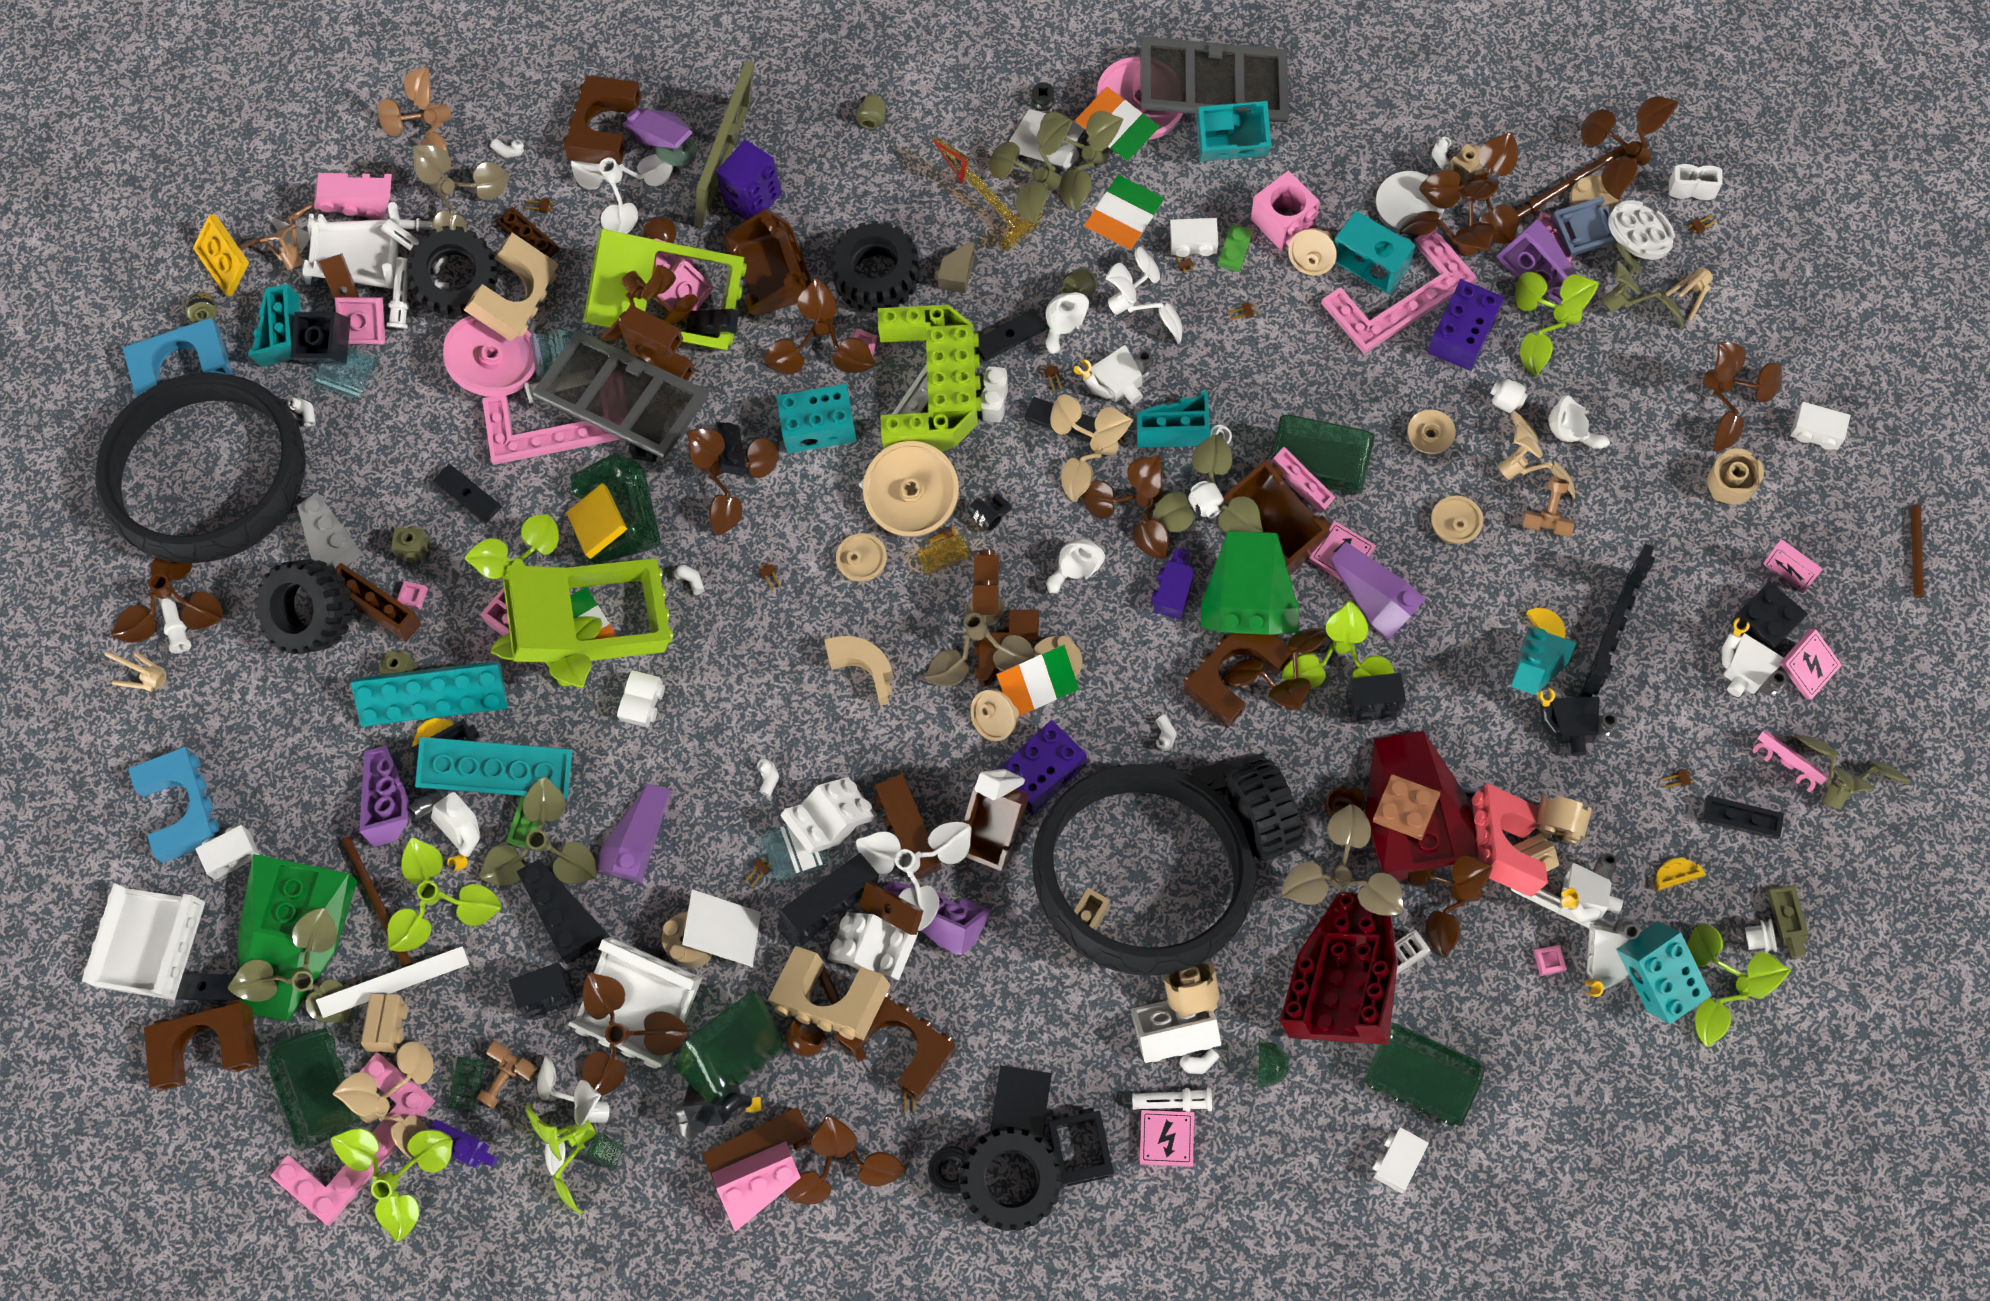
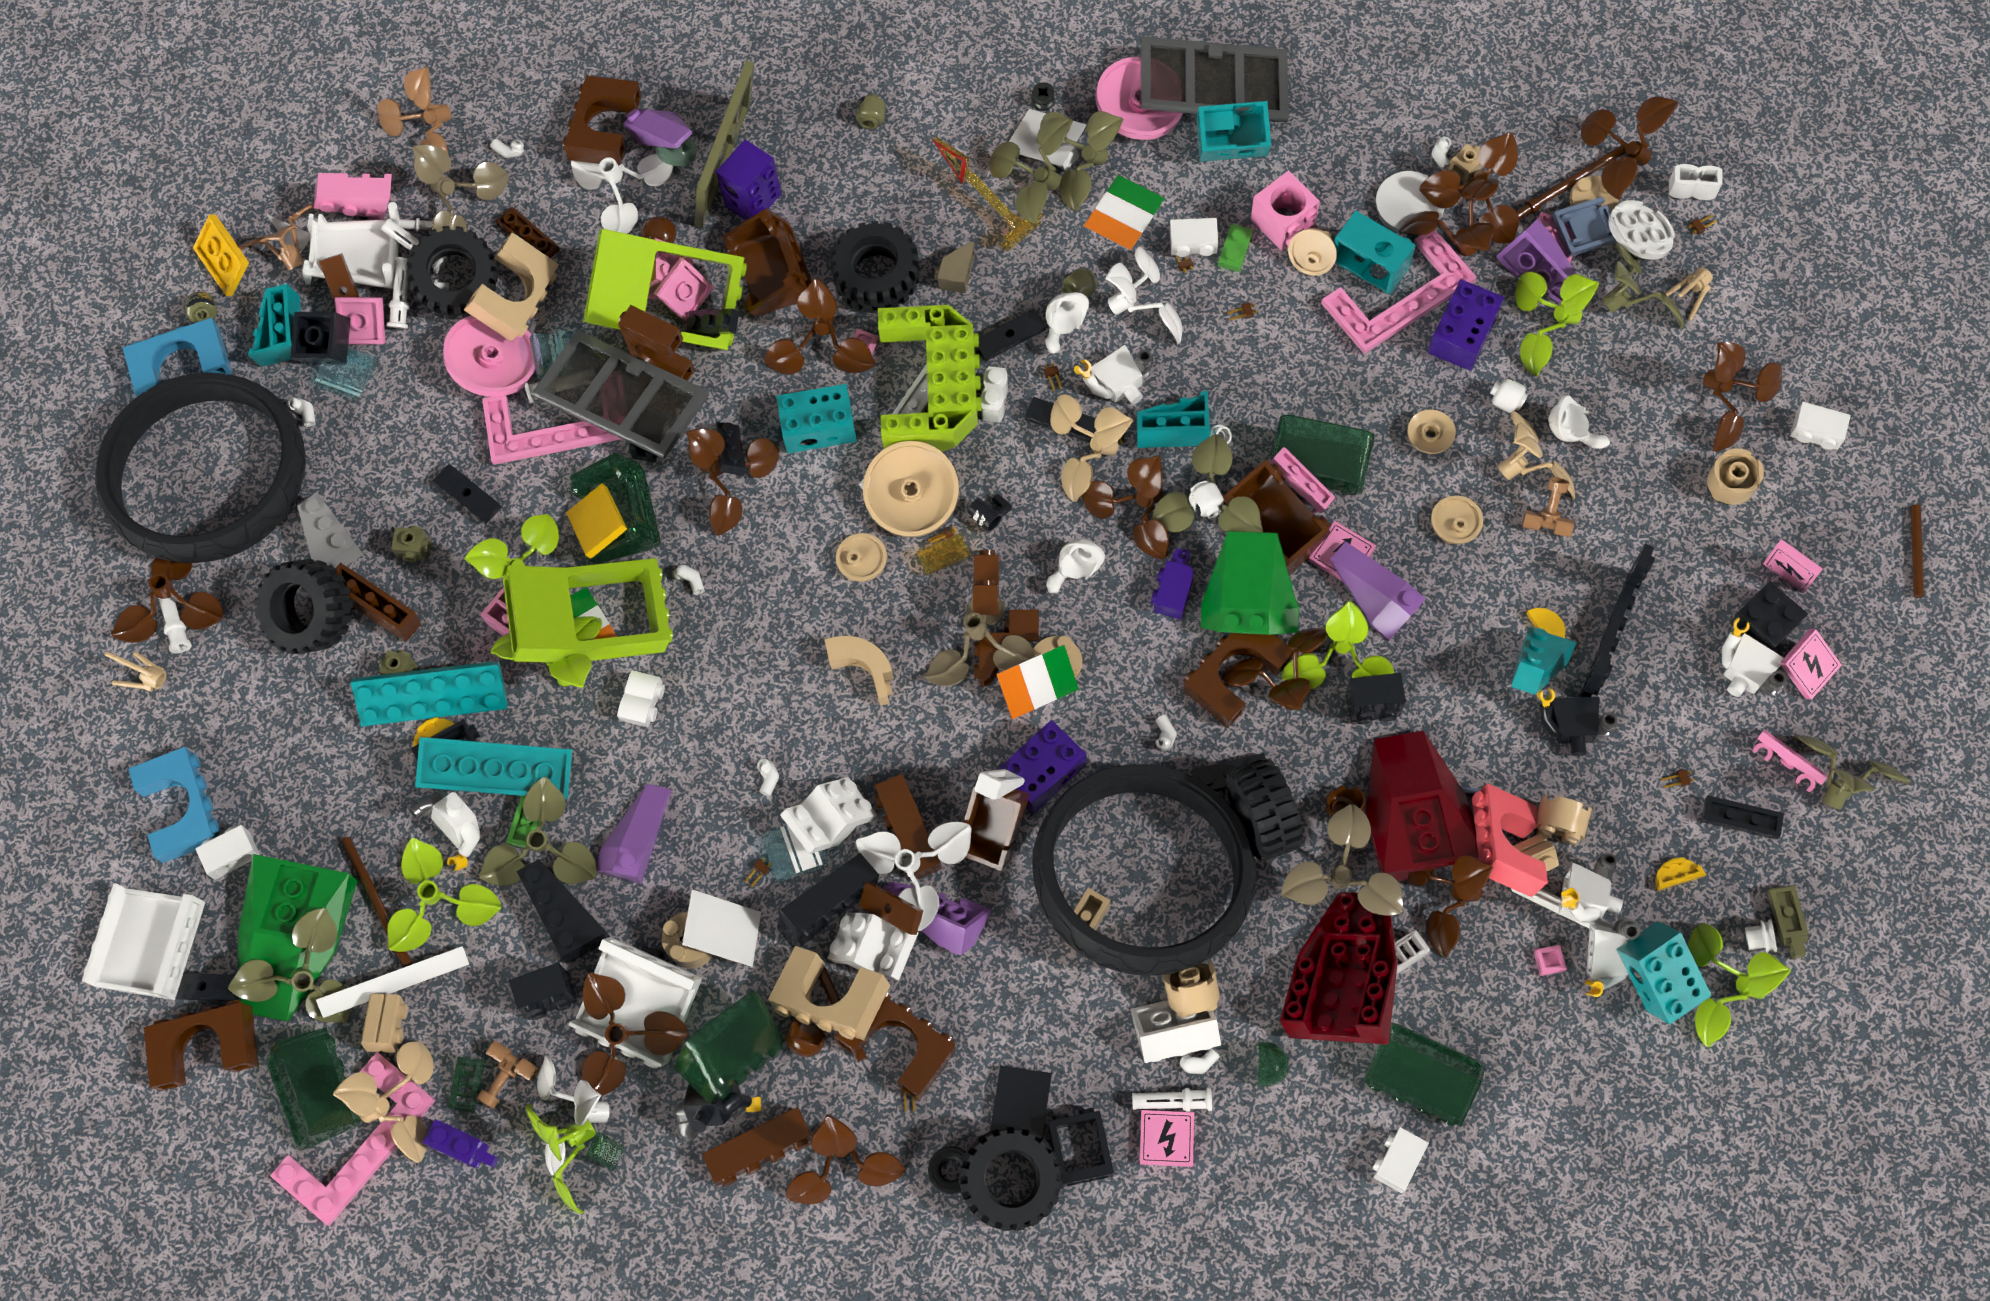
(383, 798): medium lavender wedge -> none
(394, 1212): lime plant -> none
(412, 594): bright pink tile -> none
(544, 205): piece -> none
(659, 283): reddish brown plant -> none
(755, 1182): bright pink wedge -> none
(767, 571): reddish brown piece -> none
(993, 714): tan piece -> none
(1135, 126): sticker -> none
(1406, 807): nougat plate -> none

